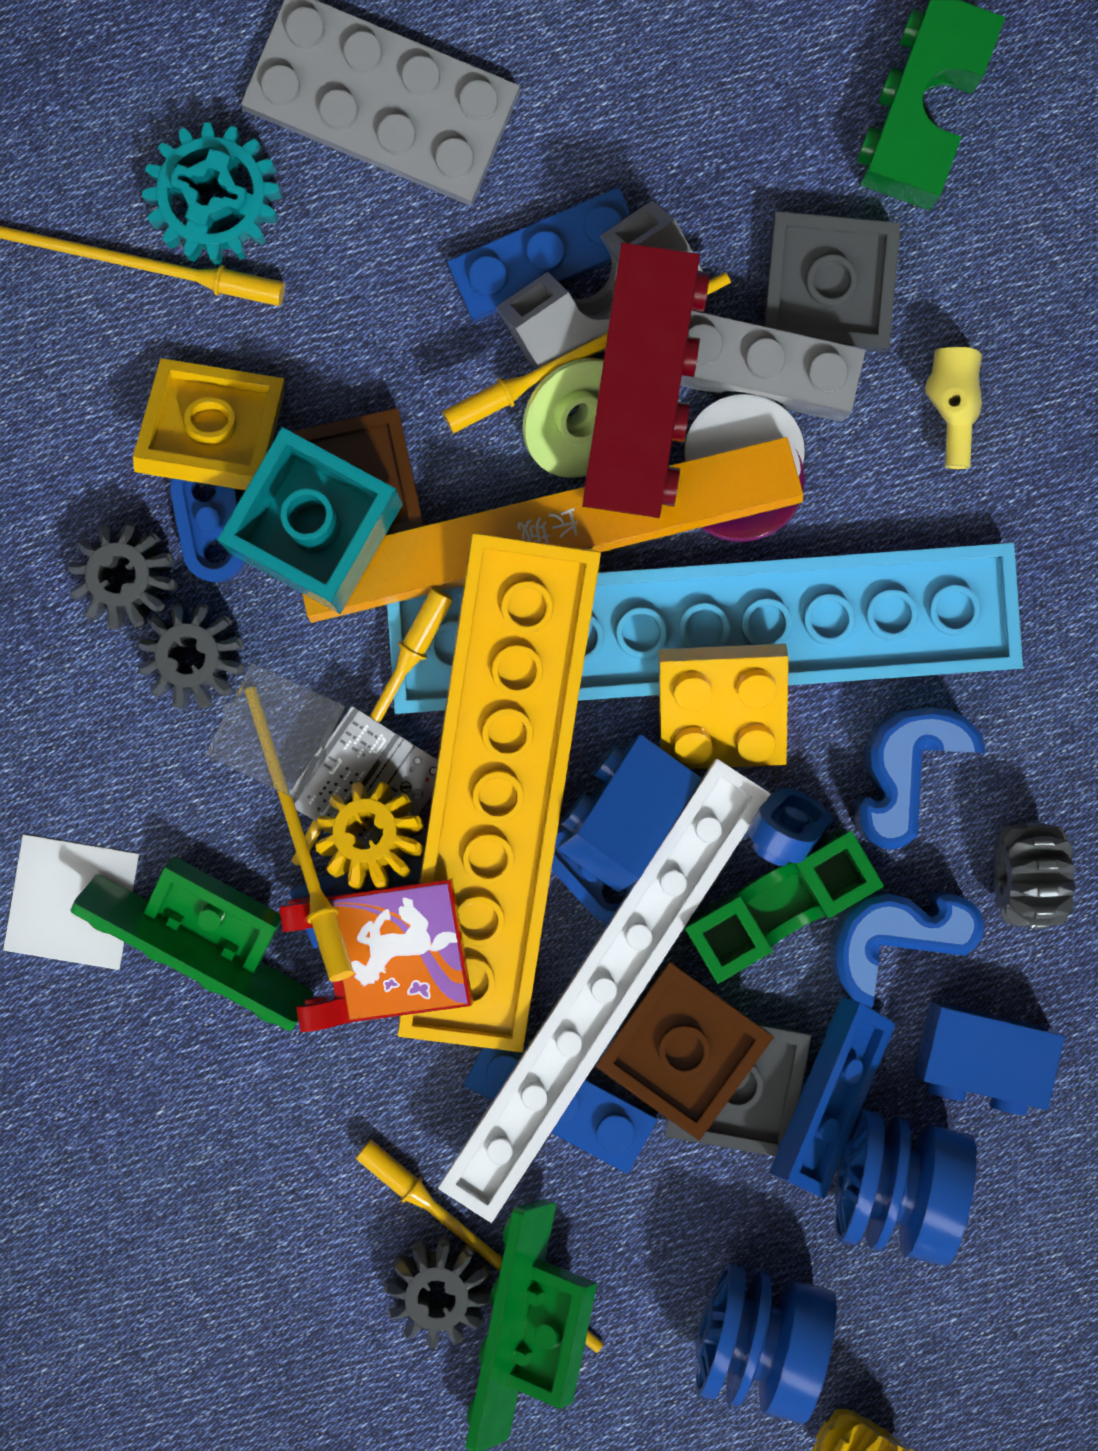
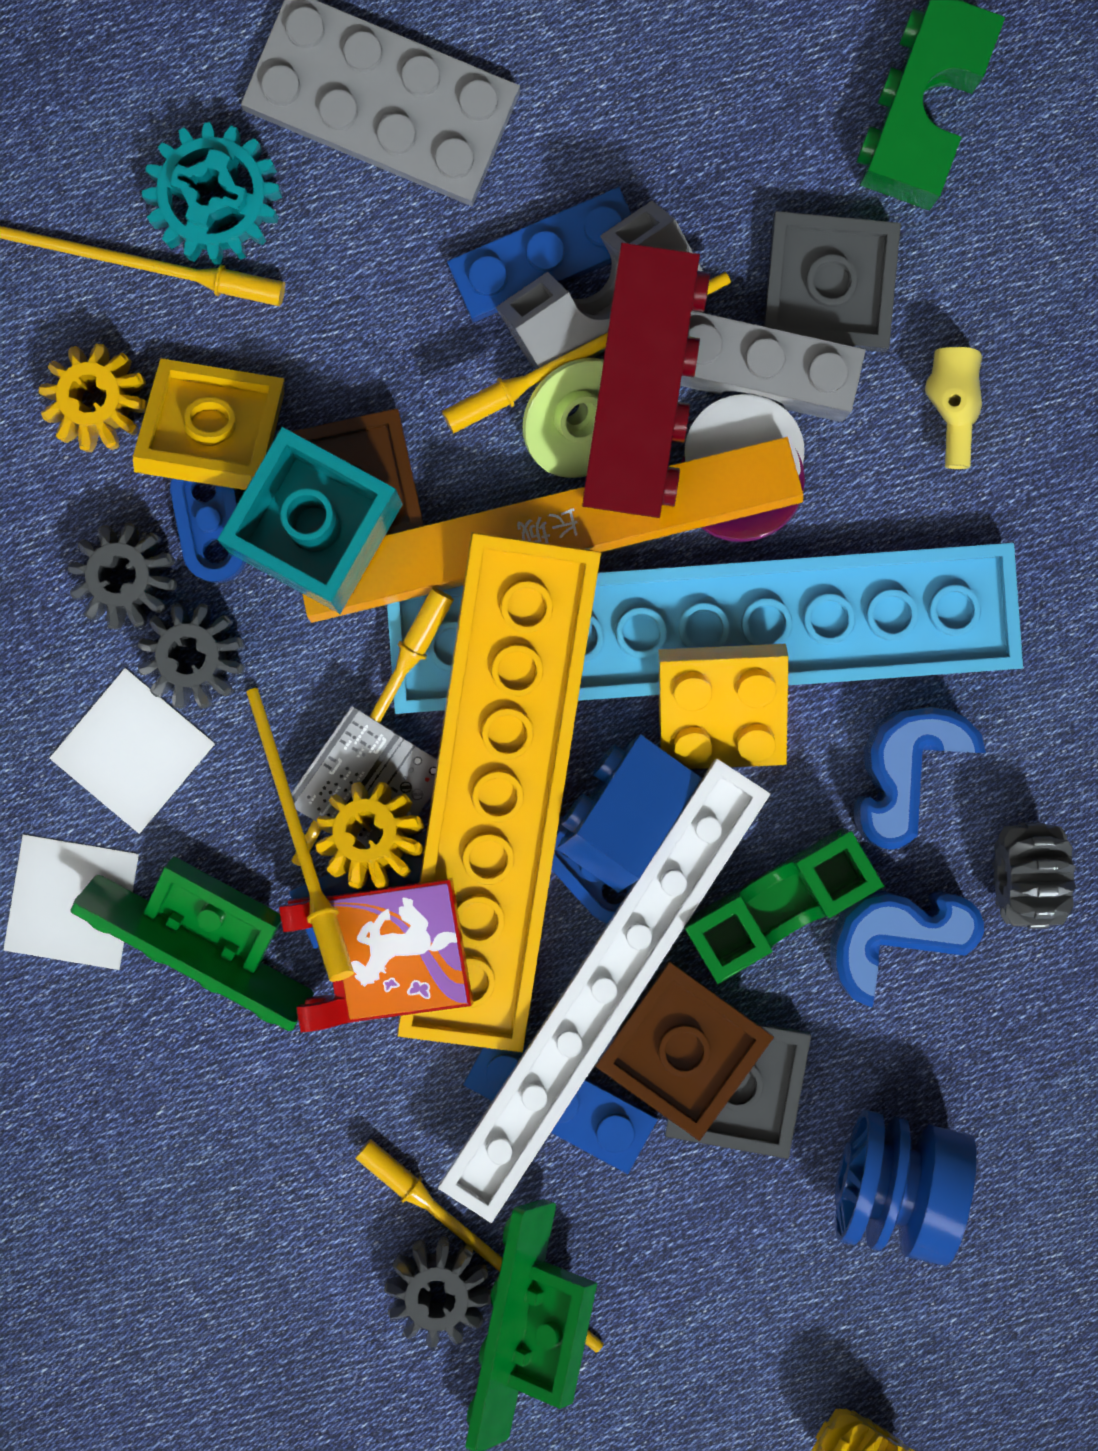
(78, 418): none -> yellow gear
(132, 751): none -> white sticker
(275, 731): clear piece -> none
(776, 1345): blue wheel -> none
(788, 827): blue plate -> none
(832, 1097): blue plate -> none
(988, 1057): blue brick -> none

